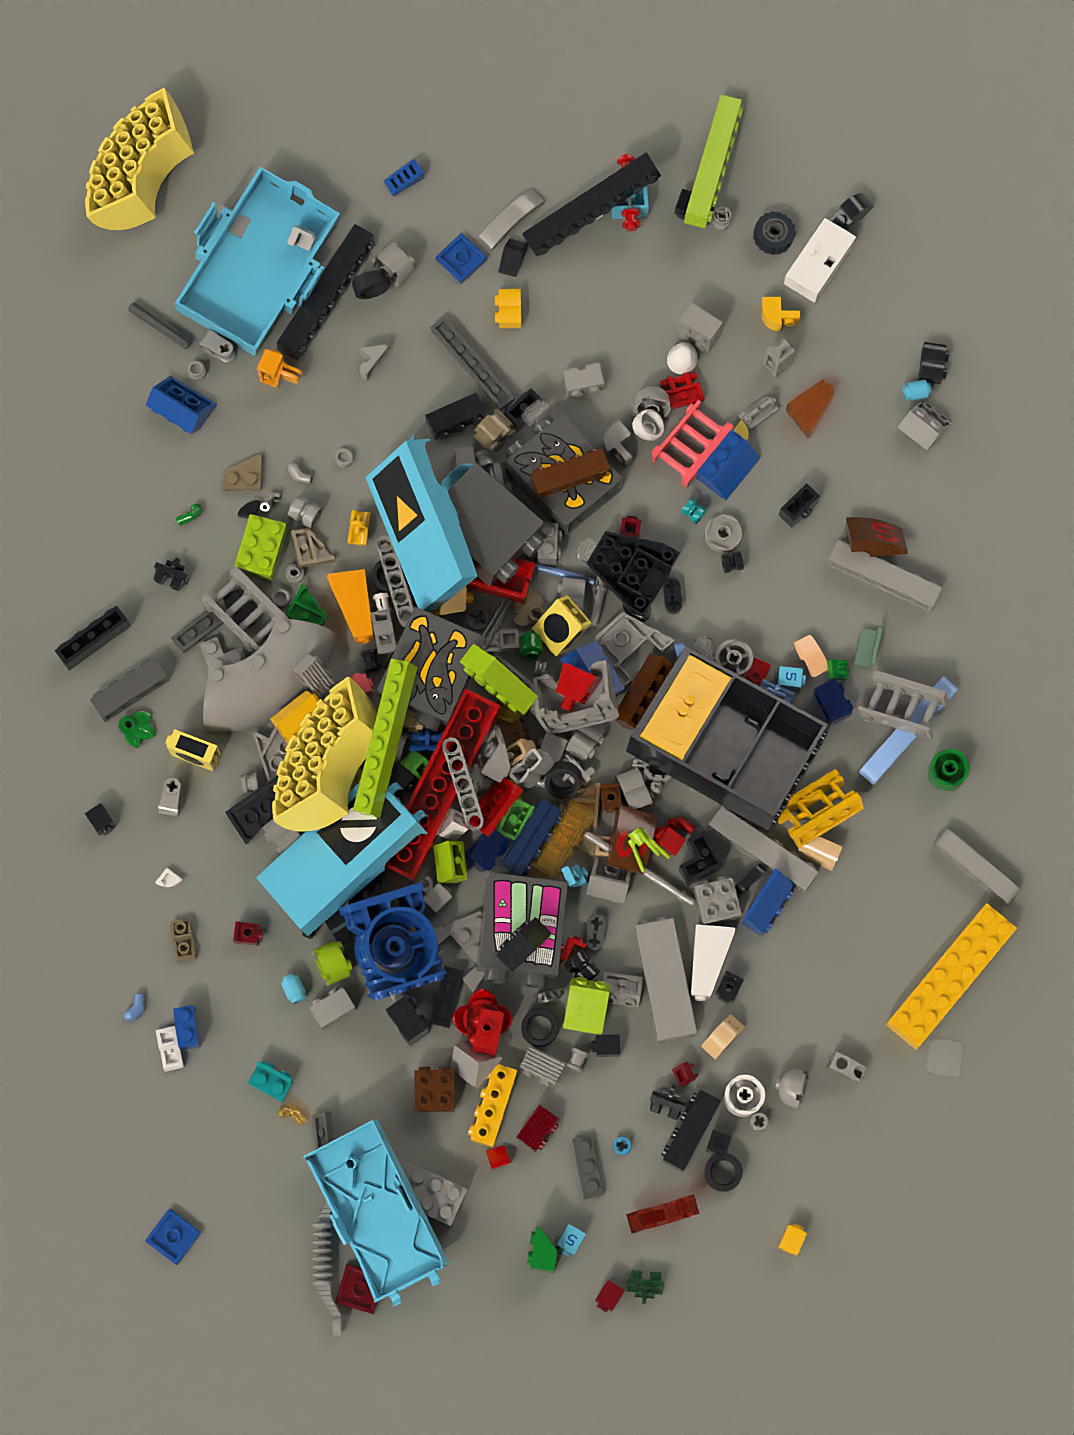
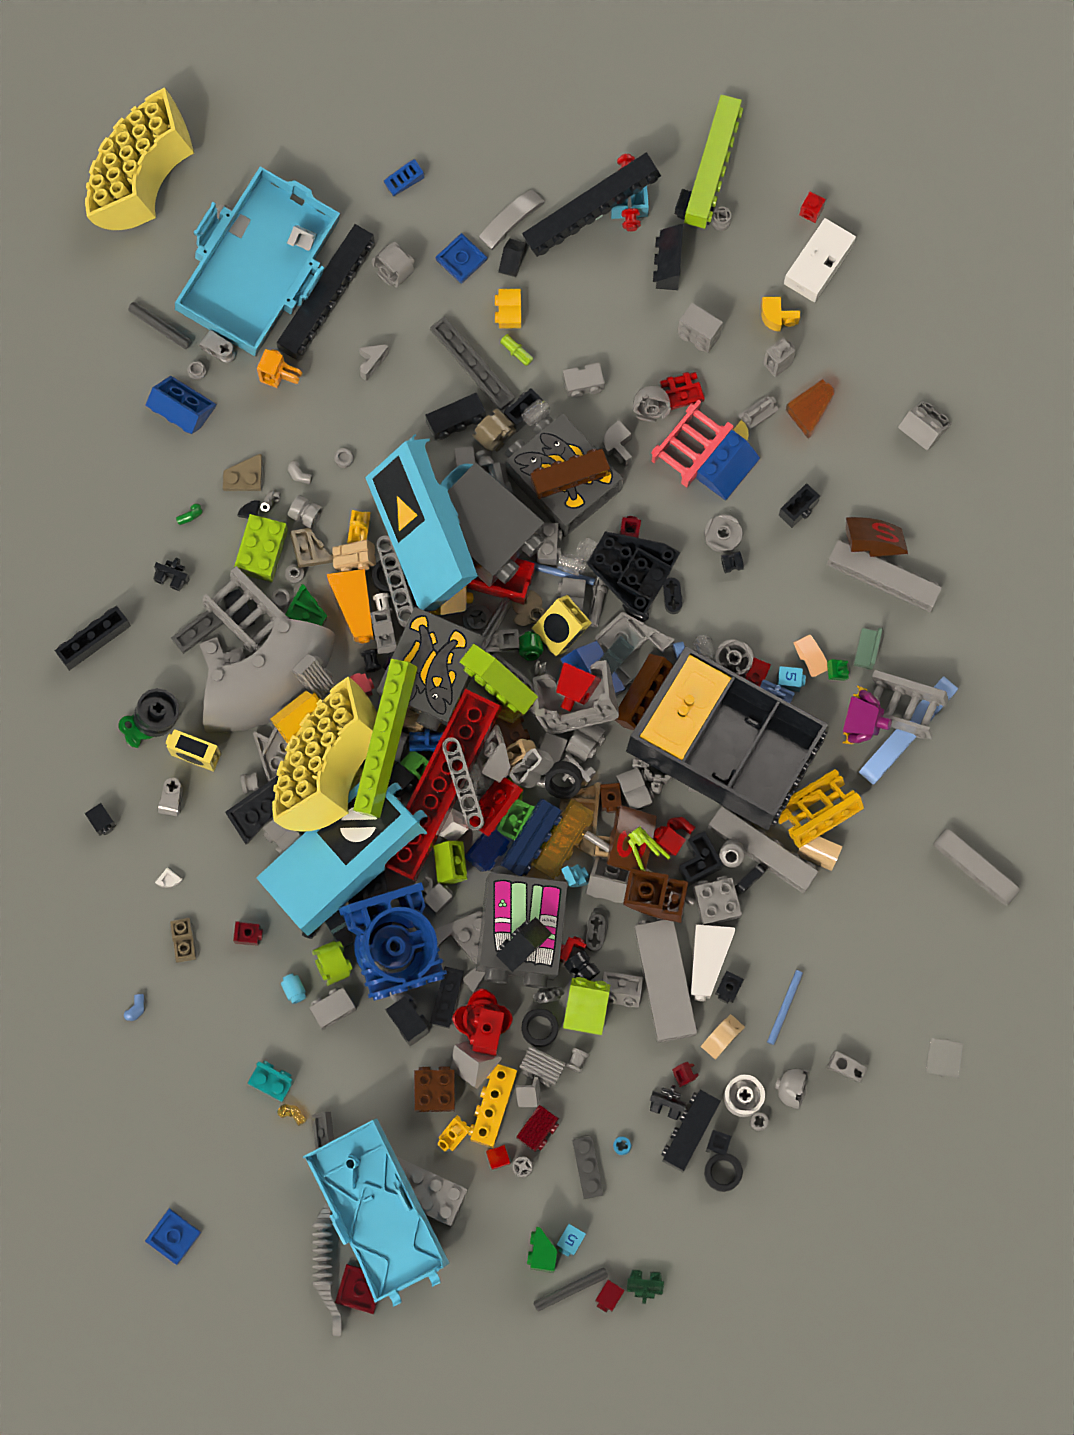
(129, 689): dark grey brick -> none
(156, 712): none -> black wheel
(169, 1049): white slope -> none
(186, 1027): blue brick -> none
(354, 556): none -> tan brick
(370, 284): black tyre -> none
(453, 1134): none -> yellow hips
(516, 350): none -> lime axle
(522, 1167): none -> light grey wheel
(529, 1094): none -> light grey panel
(570, 1289): none -> dark grey axle
(572, 564): none -> clear brick
(606, 1045): black brick -> none
(617, 653): none -> clear light blue tile
(648, 425): white hat -> none
(656, 895): none -> reddish brown slope
(662, 1214): clear red arch -> none
(668, 258): none -> black slope
(682, 358): white hat -> none
(693, 510): teal wheel -> none
(730, 859): none -> light grey head
(768, 903): blue slope -> none
(774, 243): black wheel -> none
(785, 1007): none -> medium blue bar
(792, 1239): yellow brick -> none
(812, 207): none -> red brick
(833, 702): clear blue brick -> none
(851, 210): black brick -> none
(864, 718): none -> magenta torso
(916, 390): medium azure brick -> none
(932, 363): black brick -> none
(938, 773): green brick -> none
(951, 976): yellow brick -> none

